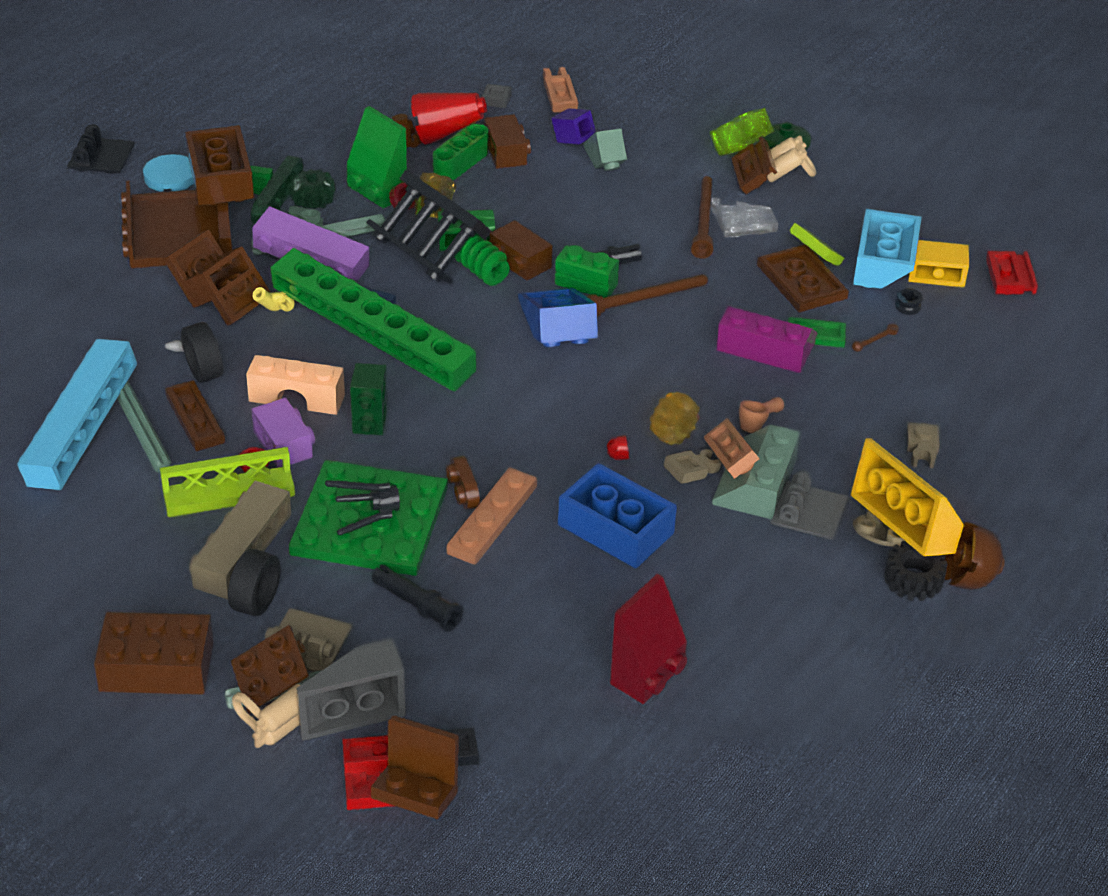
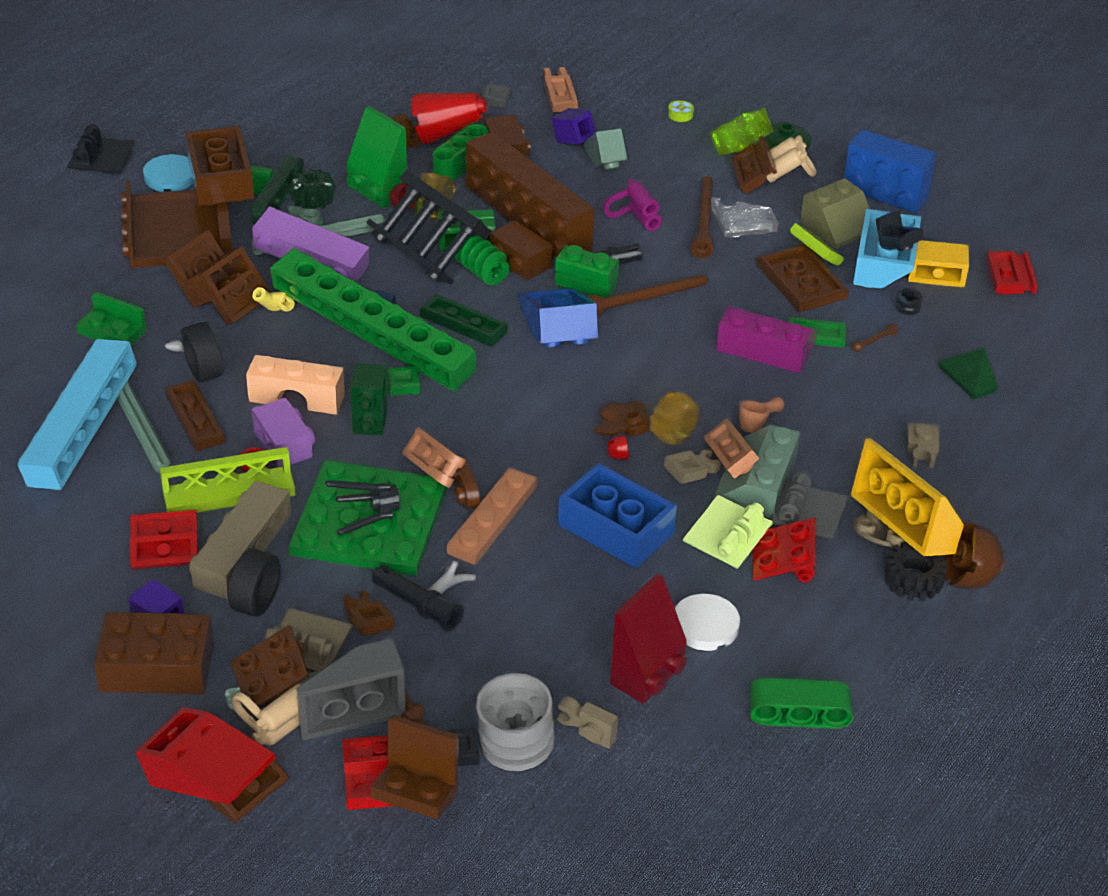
(112, 320): none -> green bracket
(155, 599): none -> dark purple brick
(163, 539): none -> red slope
(202, 757): none -> red slope
(254, 793): none -> reddish brown slope
(367, 616): none -> reddish brown plate
(403, 381): none -> green tile
(414, 711): none -> reddish brown hand
(433, 457): none -> nougat plate
(449, 578): none -> light grey bar
(464, 320): none -> dark green tile
(515, 721): none -> light grey wheel
(527, 194): none -> reddish brown brick
(593, 722): none -> dark tan plate
(623, 418): none -> reddish brown plate
(642, 205): none -> magenta piece
(680, 111): none -> lime tile
(708, 621): none -> white tile
(728, 530): none -> yellowish green hinge
(787, 550): none -> red hinge
(800, 703): none -> green beam
(835, 212): none -> olive slope
(890, 170): none -> blue brick
(894, 234): none -> black bracket
(971, 372): none -> dark green slope

